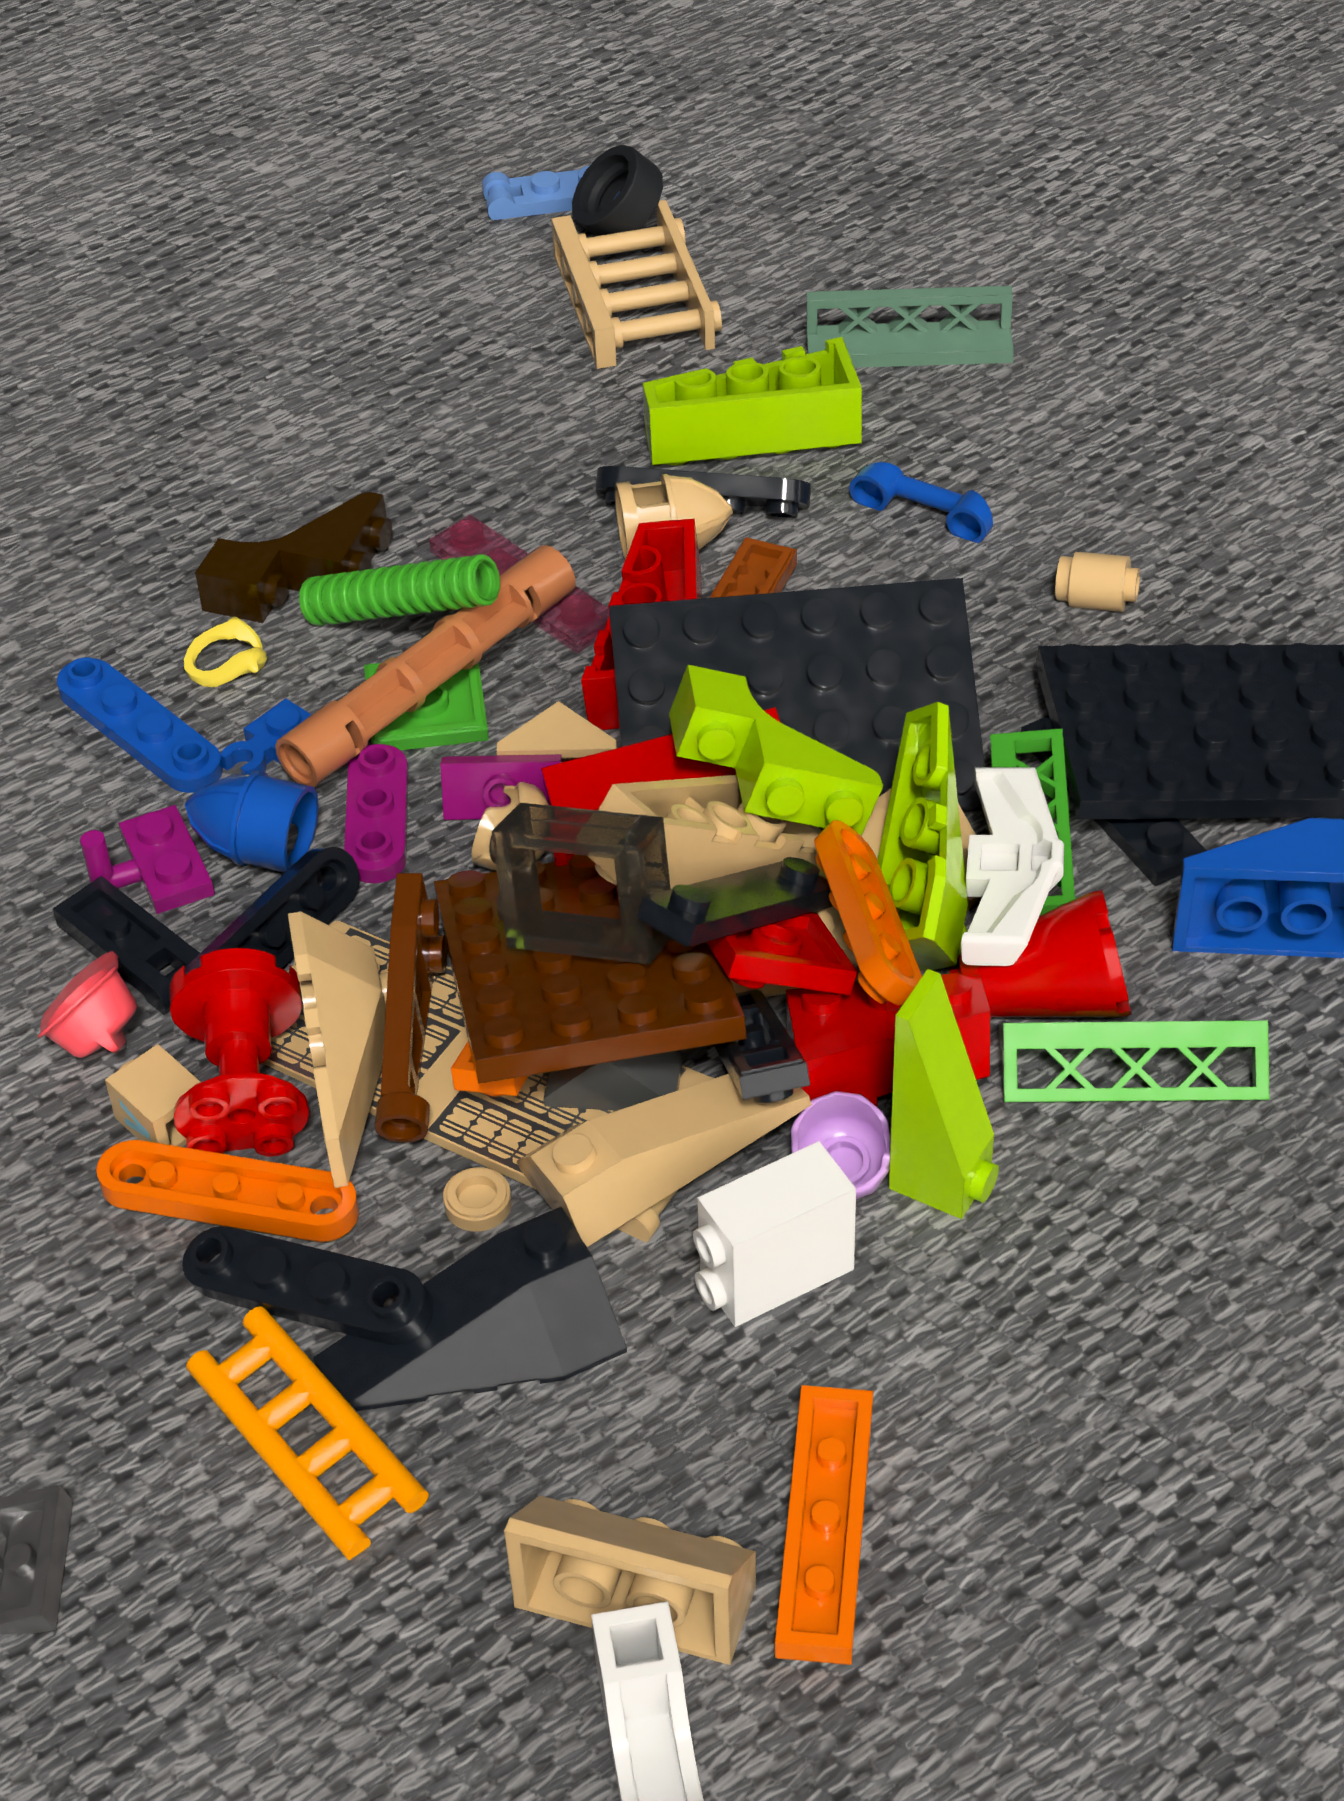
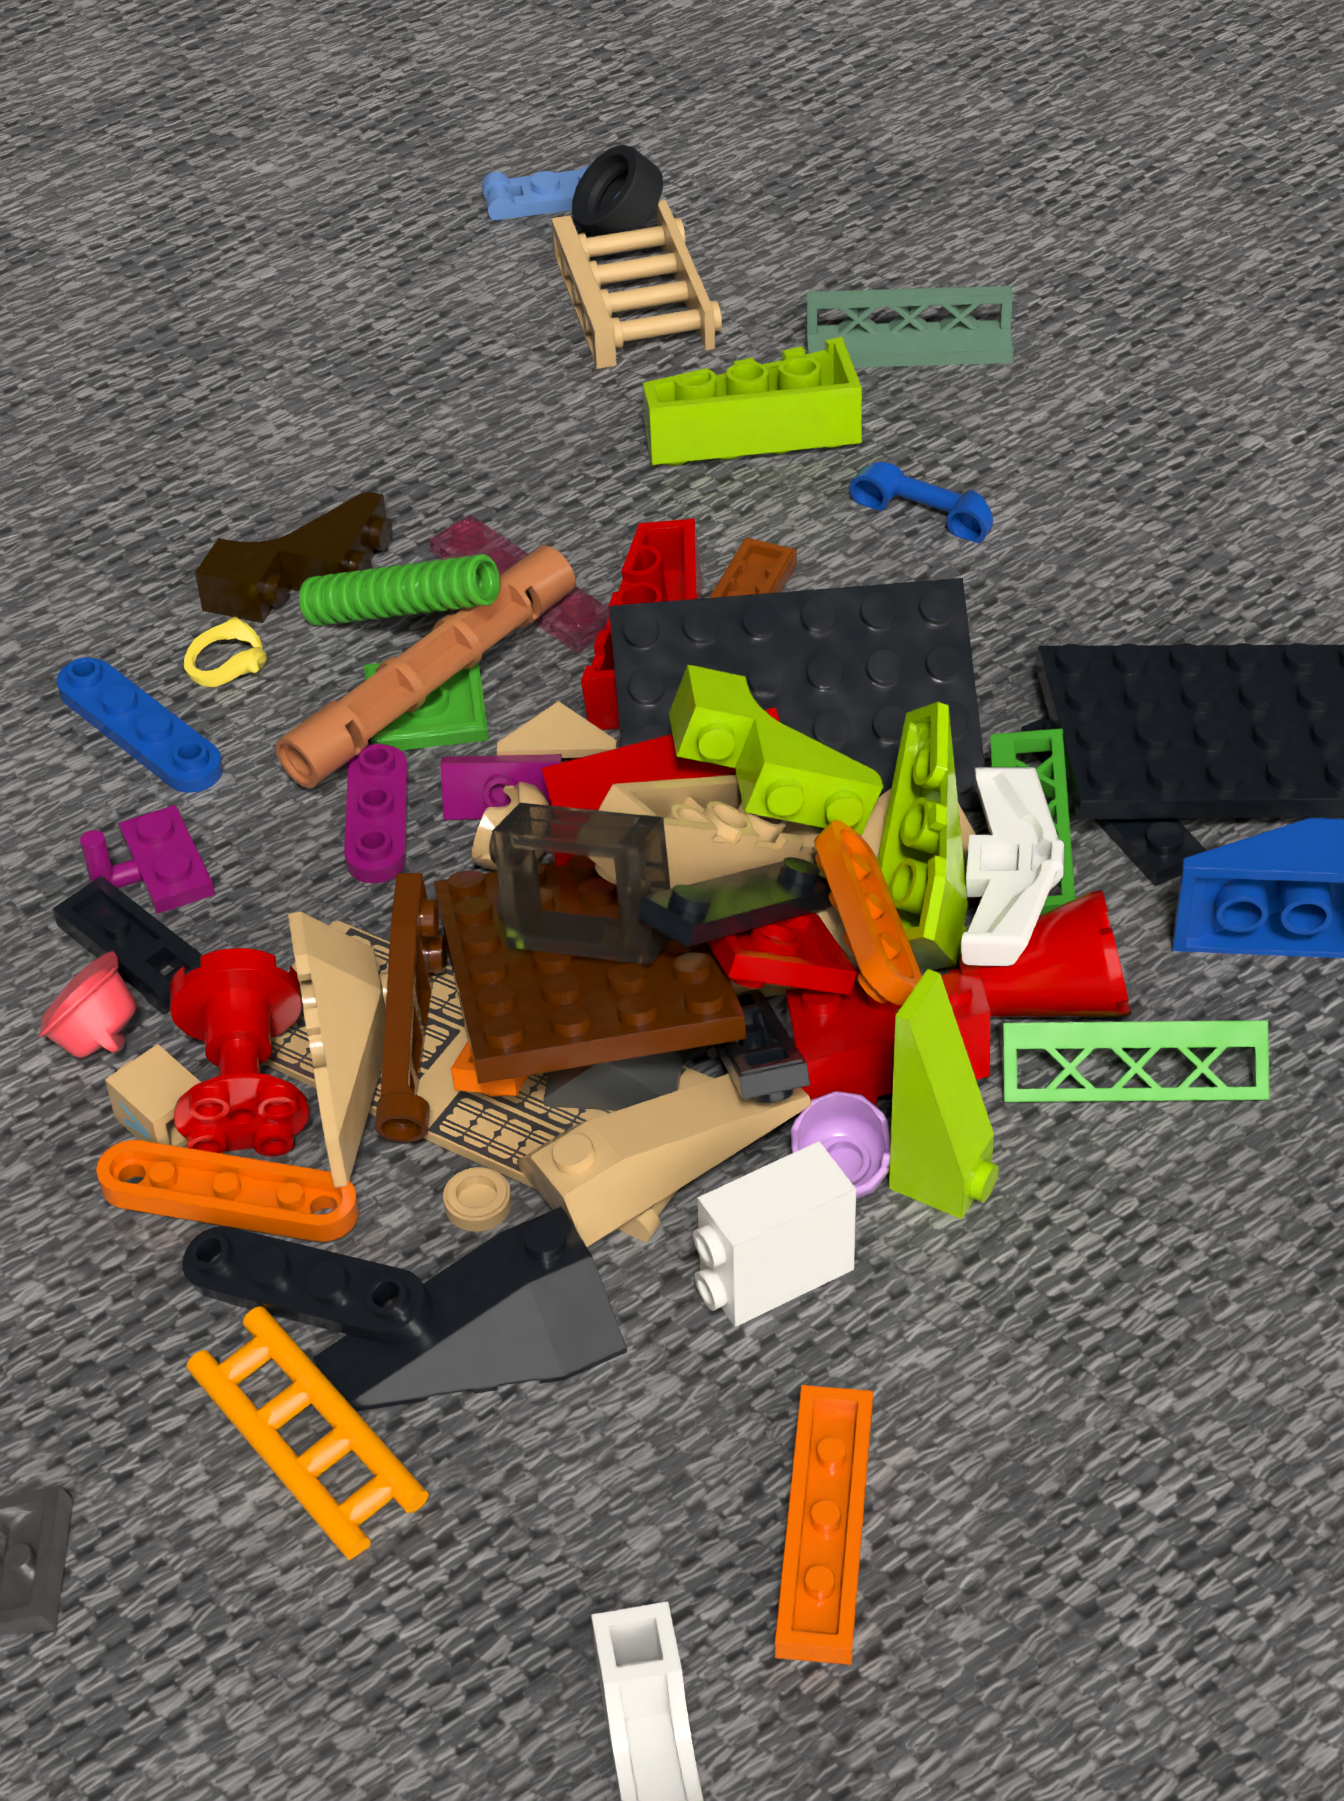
(251, 818): blue helmet -> none
(262, 736): blue plate -> none
(266, 920): black plate -> none
(586, 1562): tan slope -> none
(670, 500): tan helmet -> none
(779, 495): black plate -> none
(1097, 581): tan brick -> none

